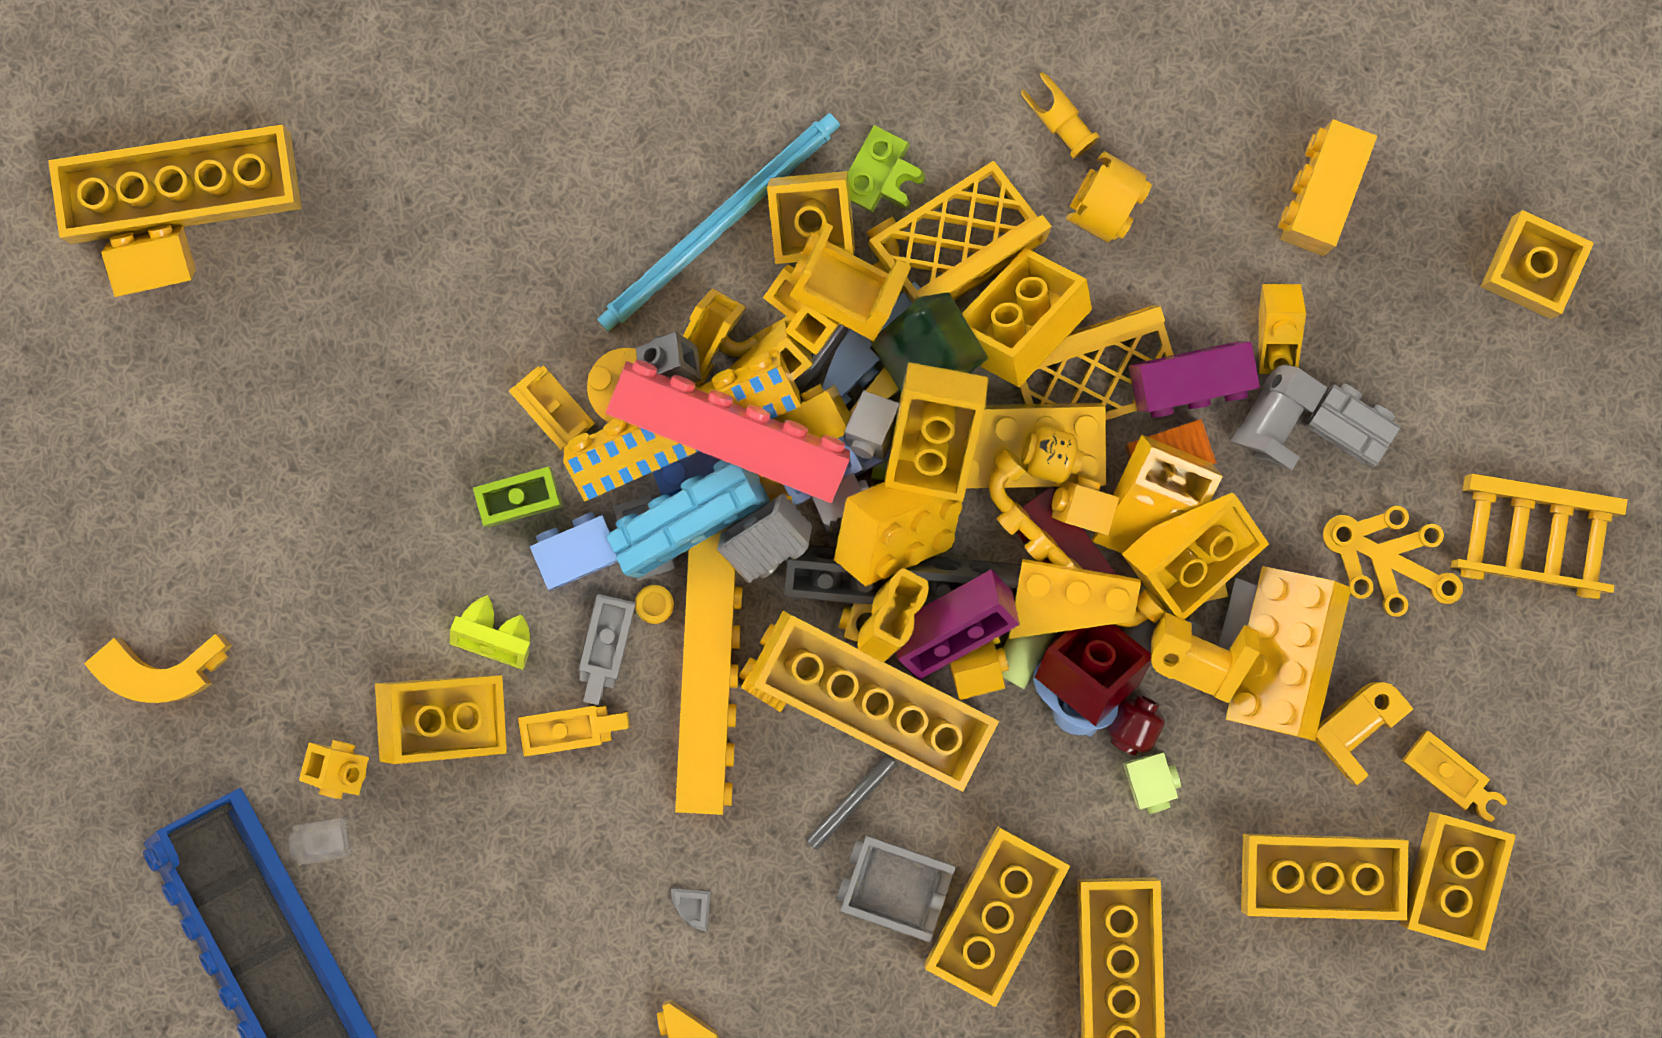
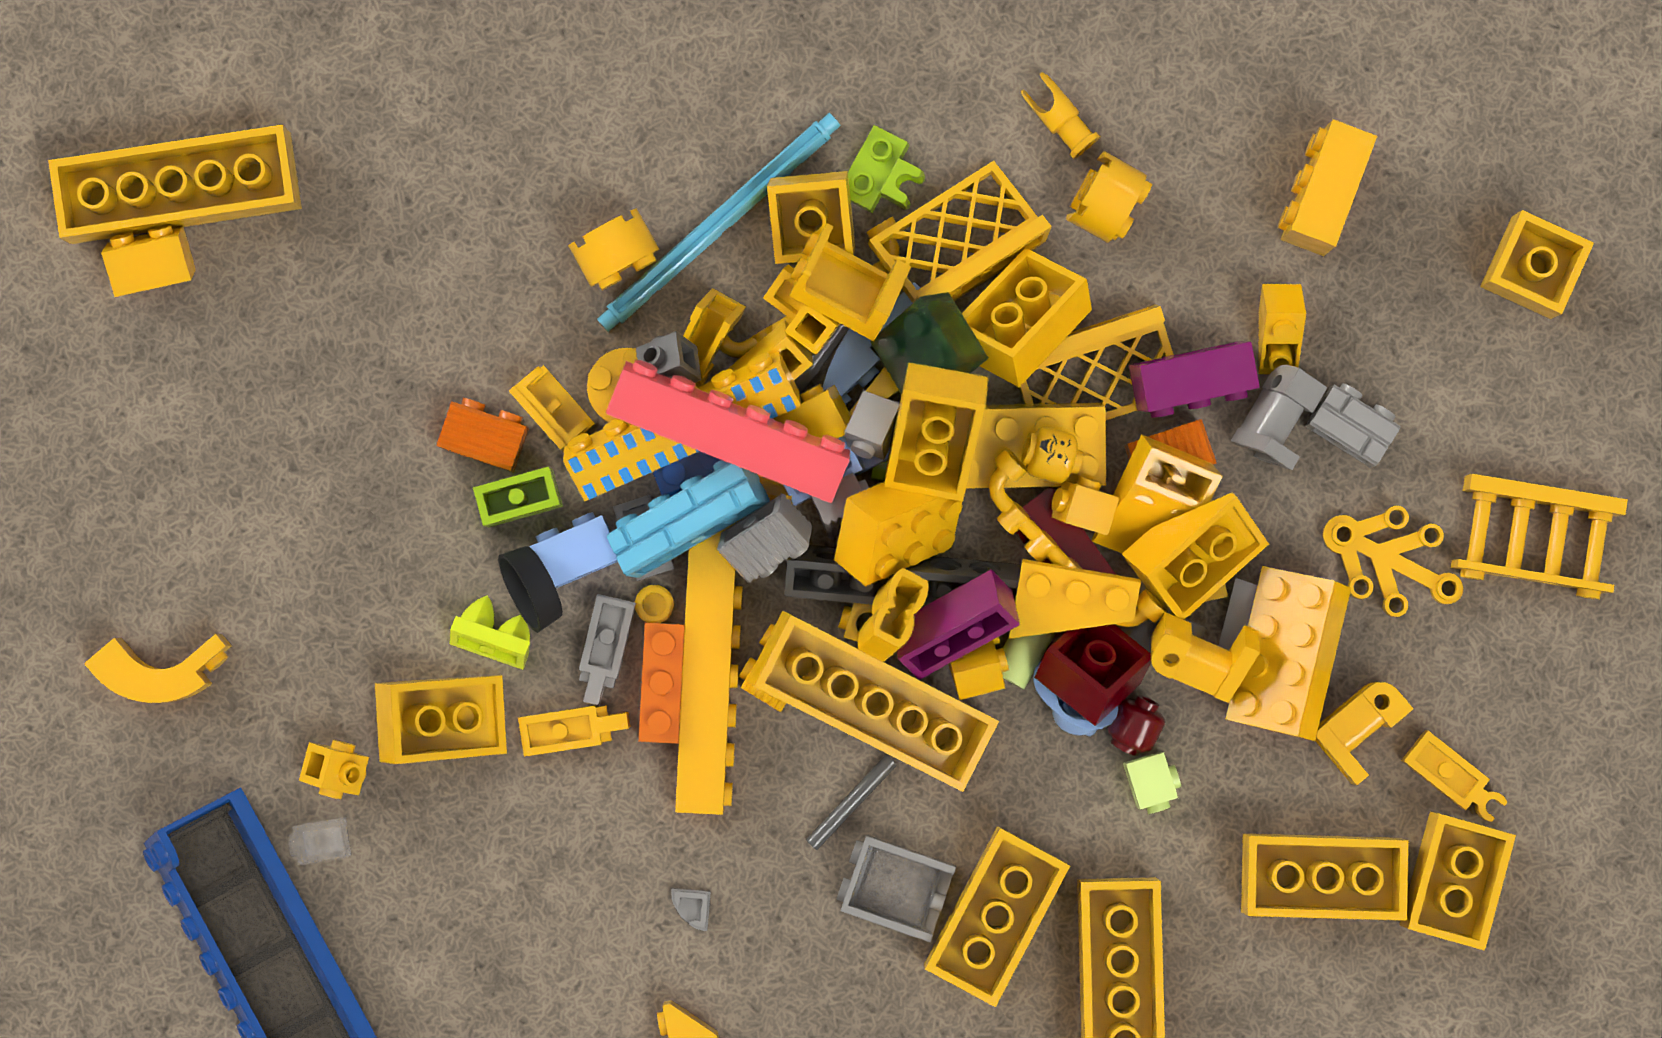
(483, 435): none -> orange brick
(530, 587): none -> black tyre
(615, 248): none -> yellow brick
(661, 683): none -> orange brick

